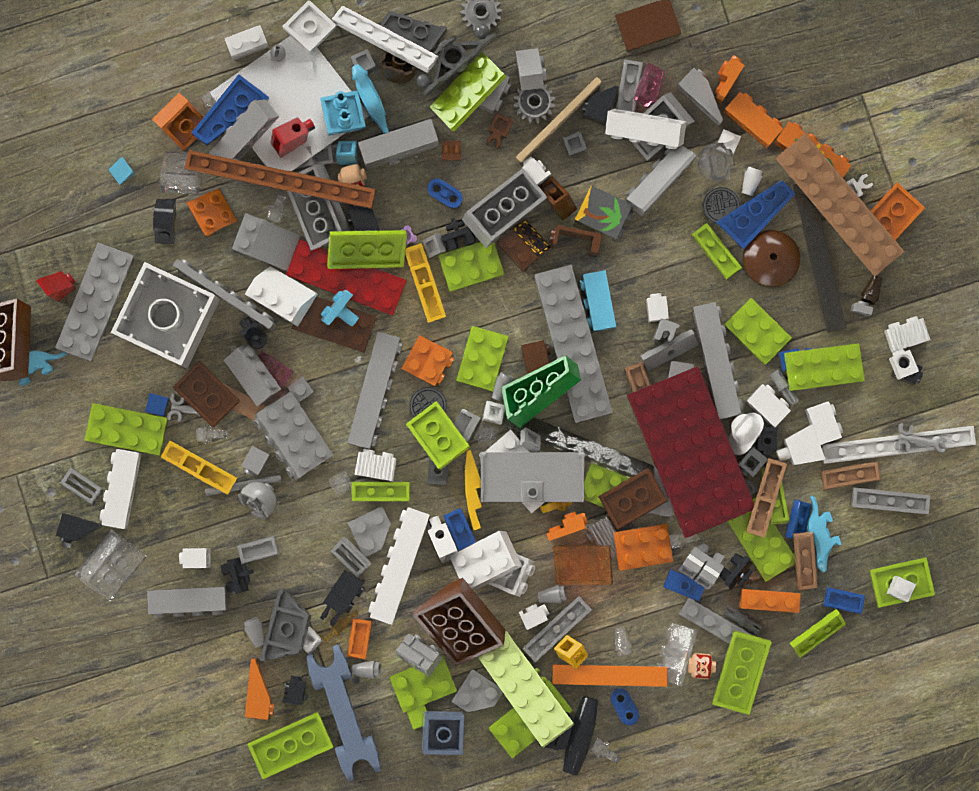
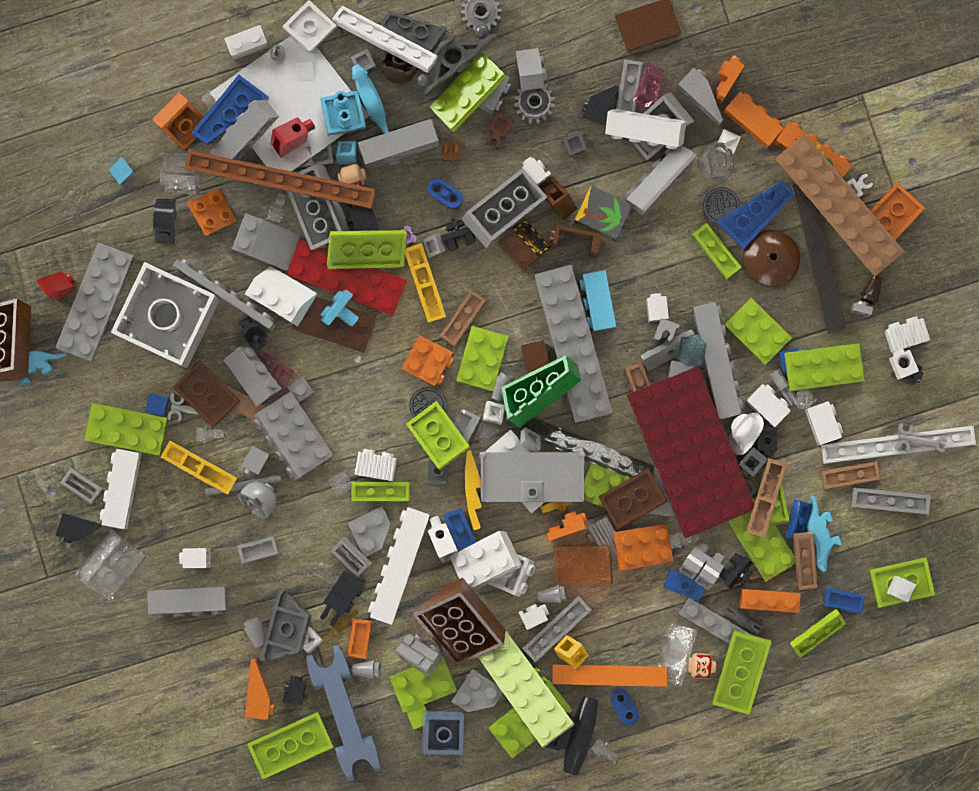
(239, 575): black hips -> none
(374, 390): light grey brick -> none
(463, 318): none -> medium nougat tile
(470, 265): lime plate -> none
(558, 121): tan tile -> none
(622, 642): clear cone -> none
(692, 350): none -> clear light blue brick
(751, 180): white cone -> none
(801, 447): white torso -> none
(804, 399): none -> clear piece

